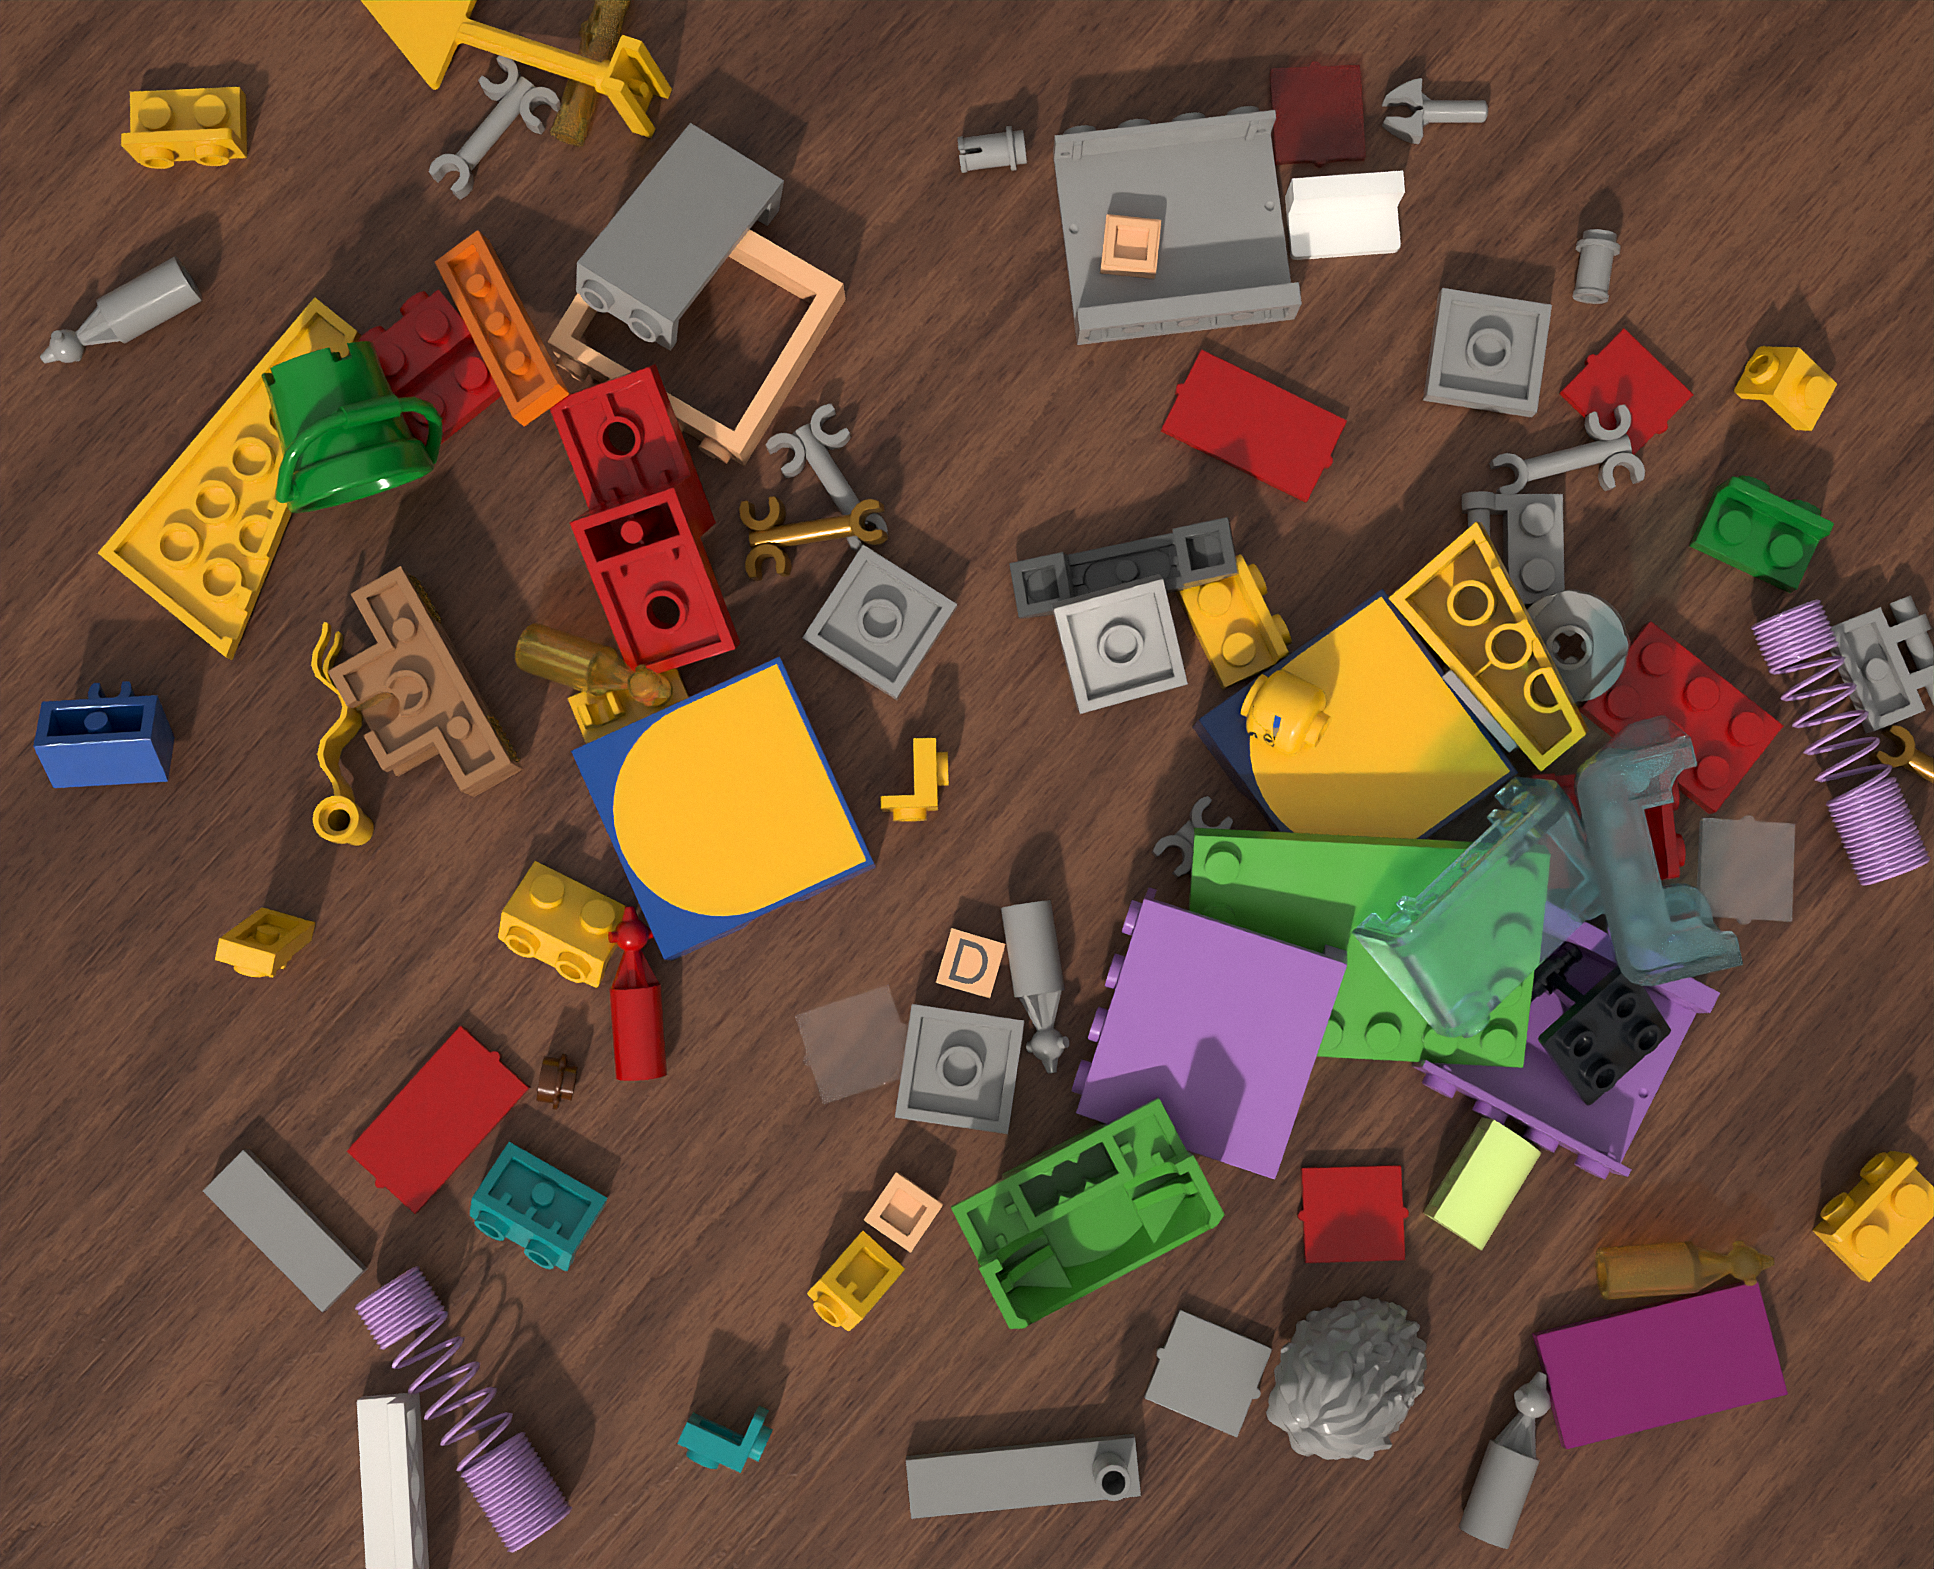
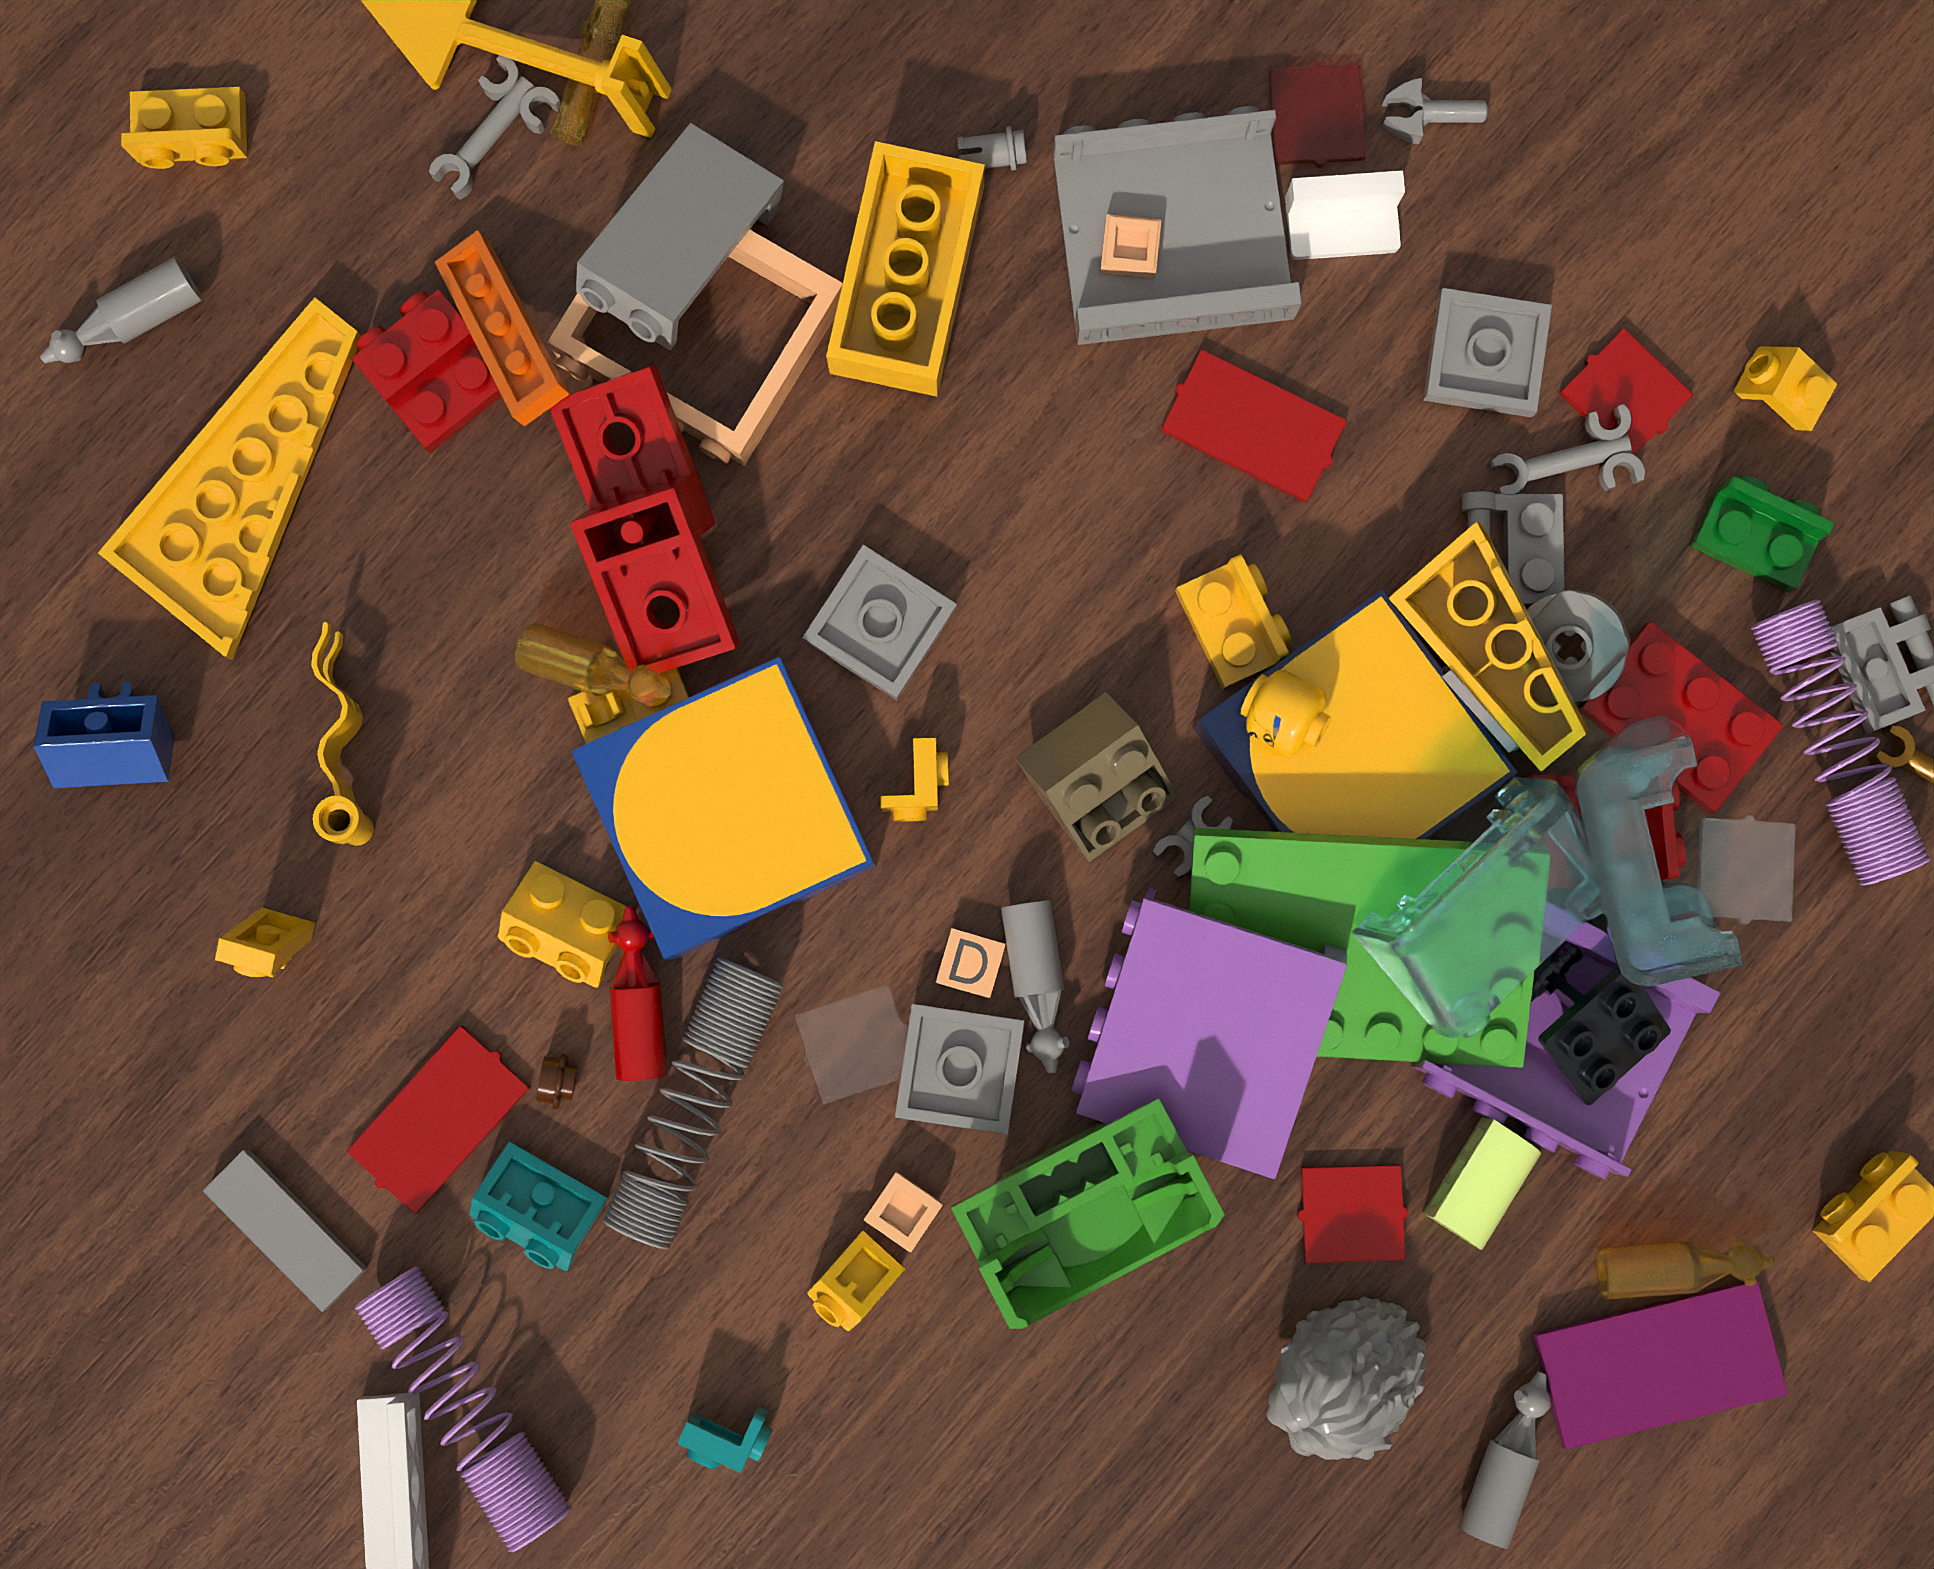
(344, 429): green piece -> none
(420, 691): medium nougat piece -> none
(728, 1028): none -> light grey piece
(770, 535): pearl gold bar -> none
(812, 444): light grey bar -> none
(905, 268): none -> yellow brick
(1023, 1476): light grey piece -> none
(1098, 776): none -> dark tan slope
(1119, 643): light grey plate -> none
(1182, 558): dark grey slope -> none
(1208, 1373): light grey piece -> none
(1595, 265): light grey pin -> none

